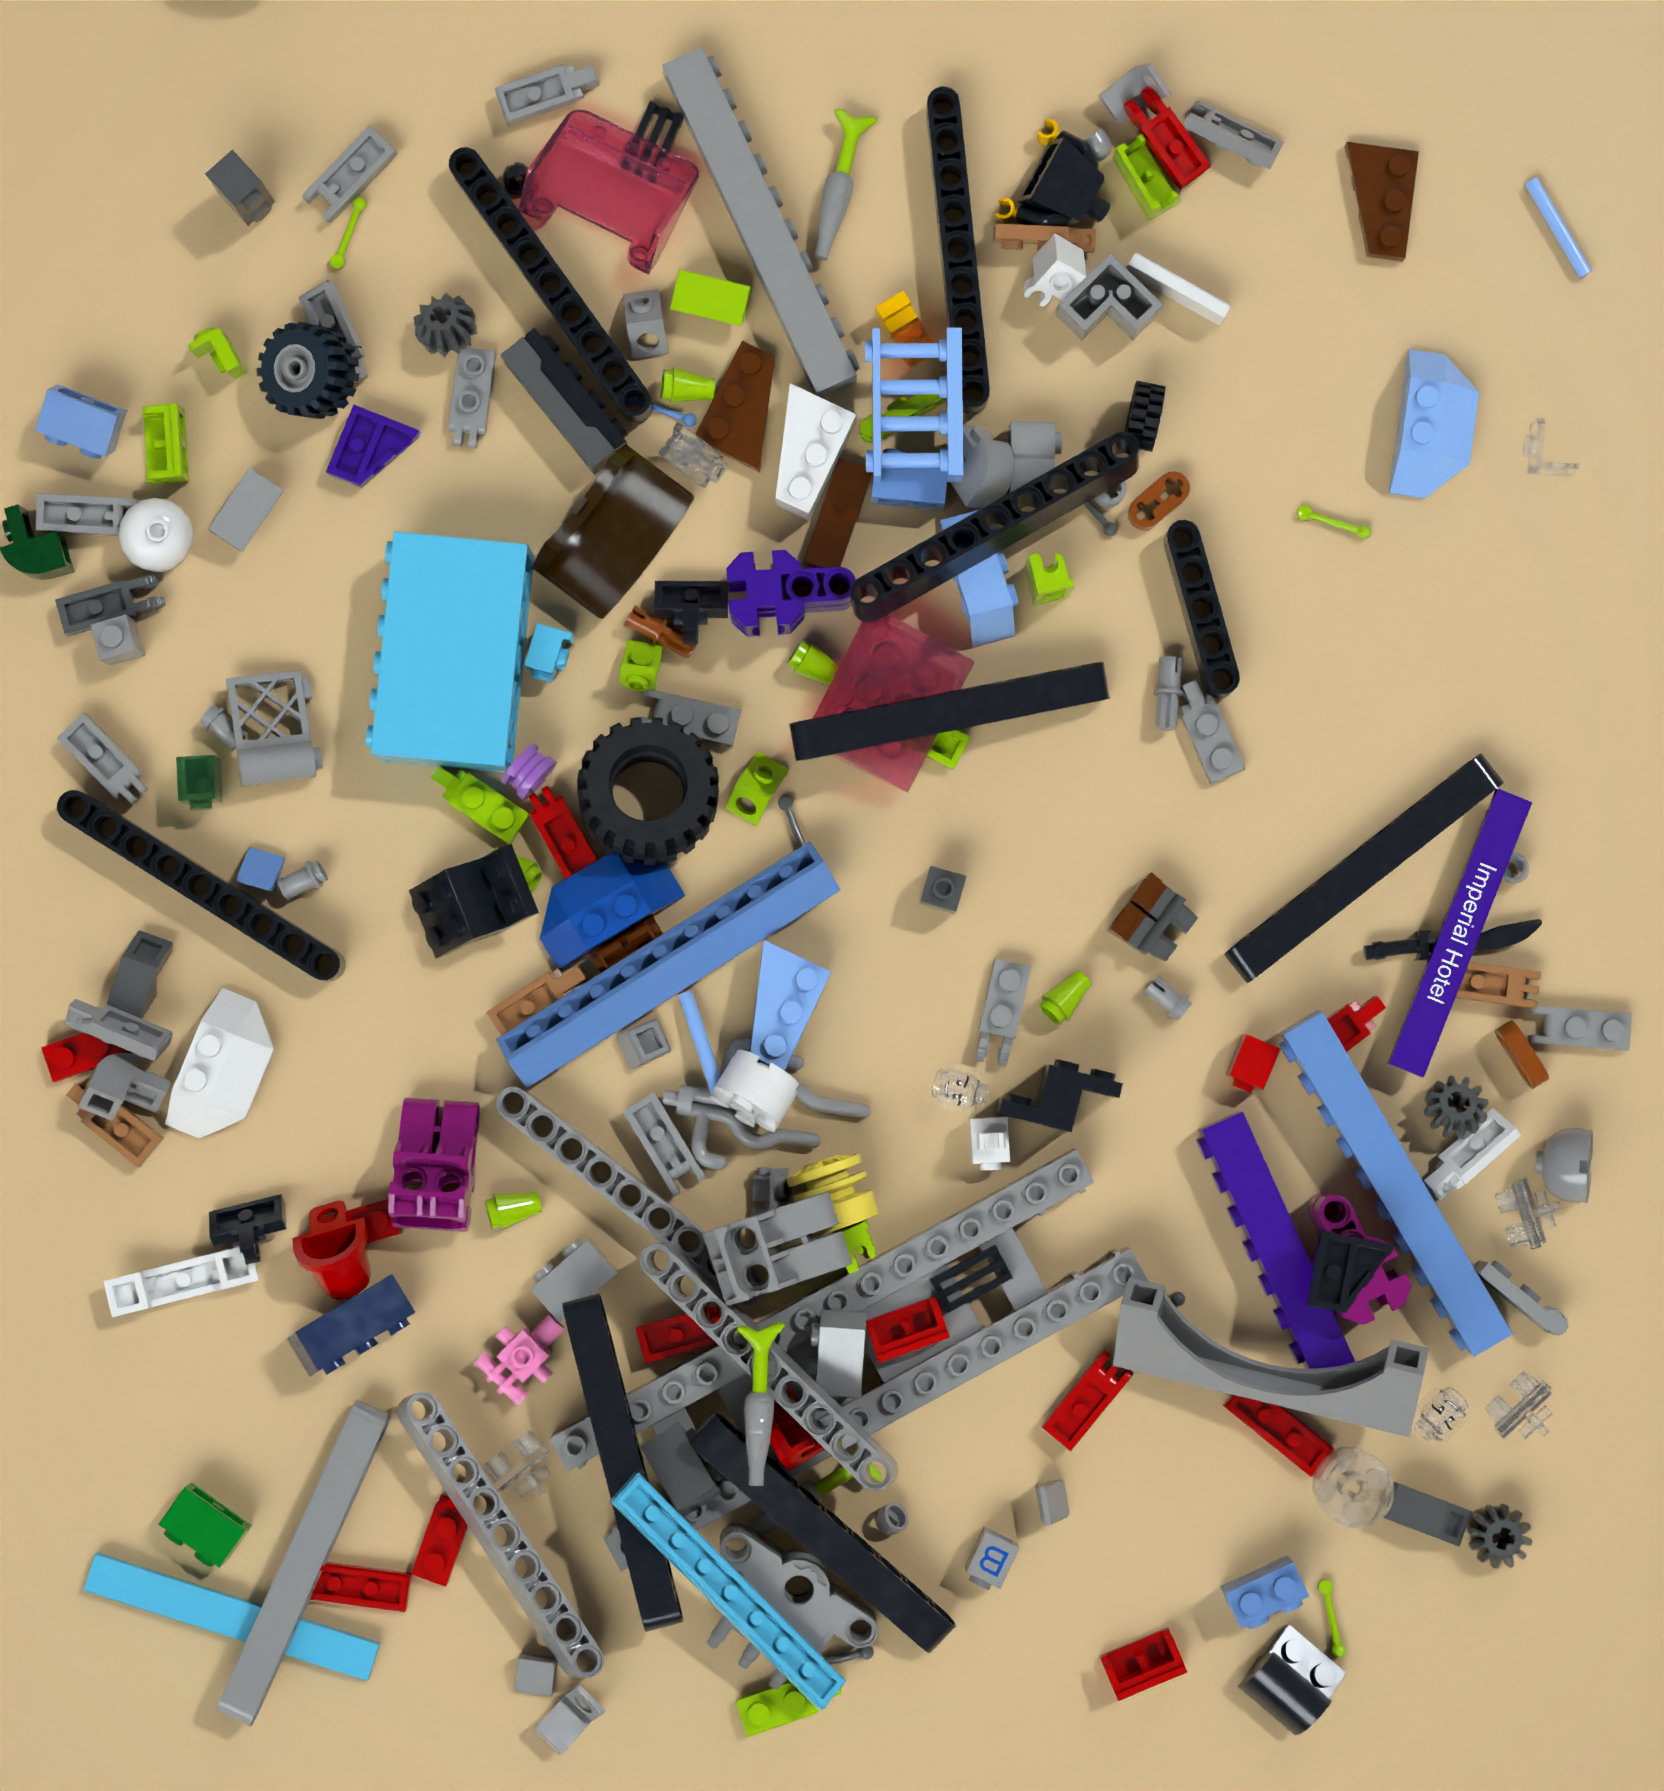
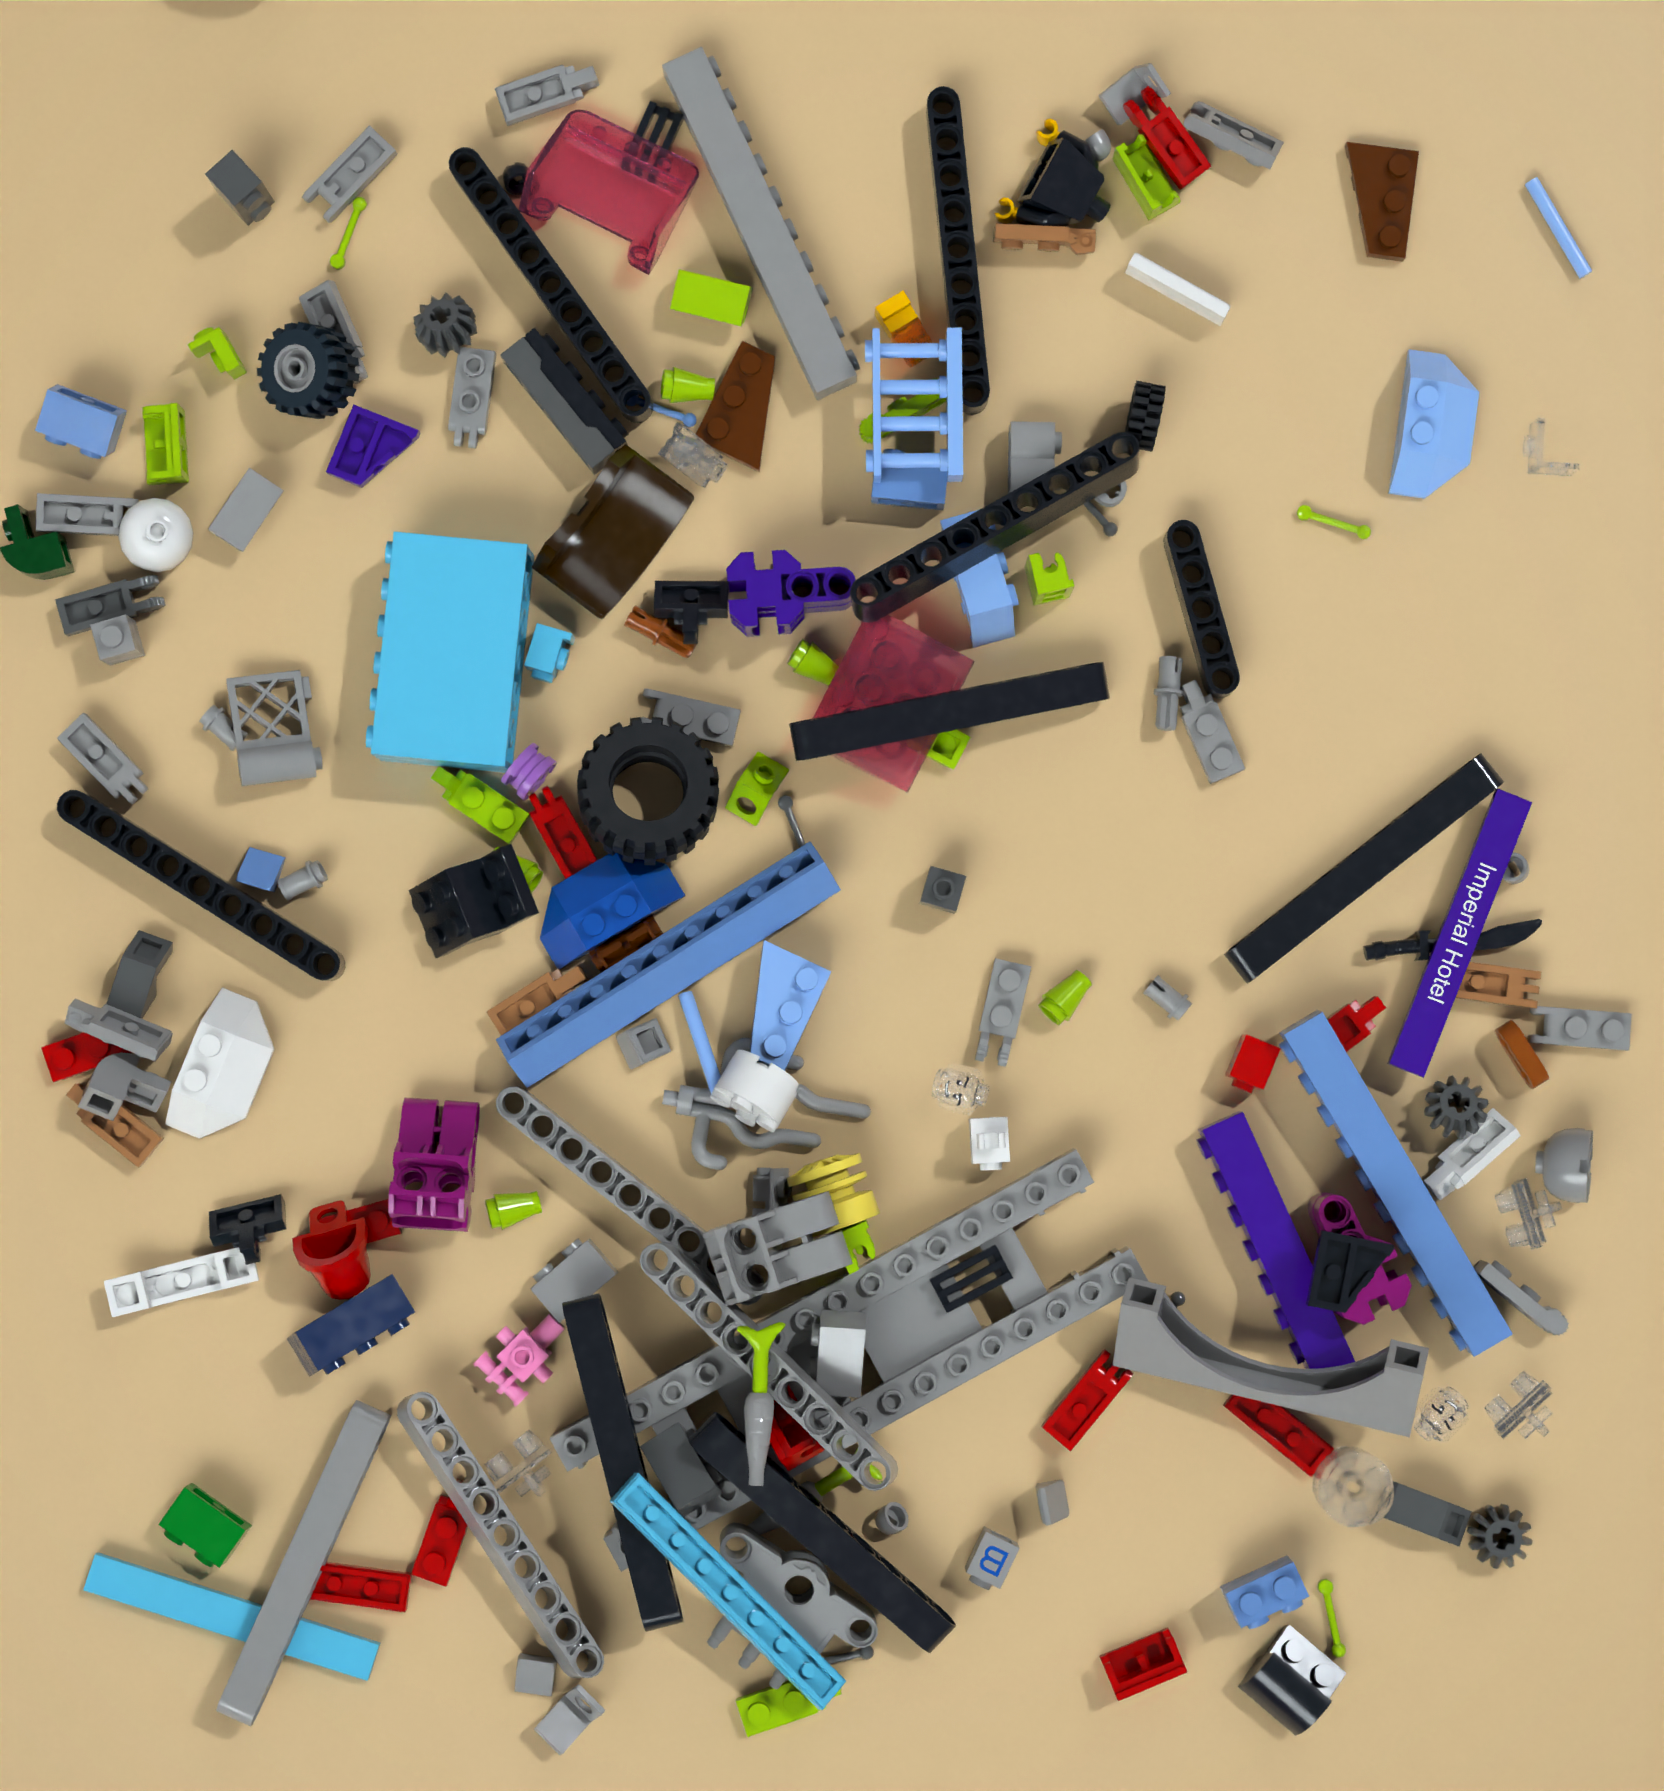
(199, 781): clear green brick -> none
(640, 666): lime bracket -> none
(644, 316): light grey bracket -> none
(662, 1141): light grey hinge -> none
(674, 1336): red hinge -> none
(810, 449): white wedge -> none
(838, 515): reddish brown tile -> none
(839, 185): light grey piece -> none
(907, 1329): red hinge -> none
(986, 468): light grey brick -> none
(1057, 270): white brick -> none
(1059, 1095): black bracket -> none
(1110, 292): light grey brick -> none
(1153, 494): dark orange beam -> none
(1161, 905): hips -> none

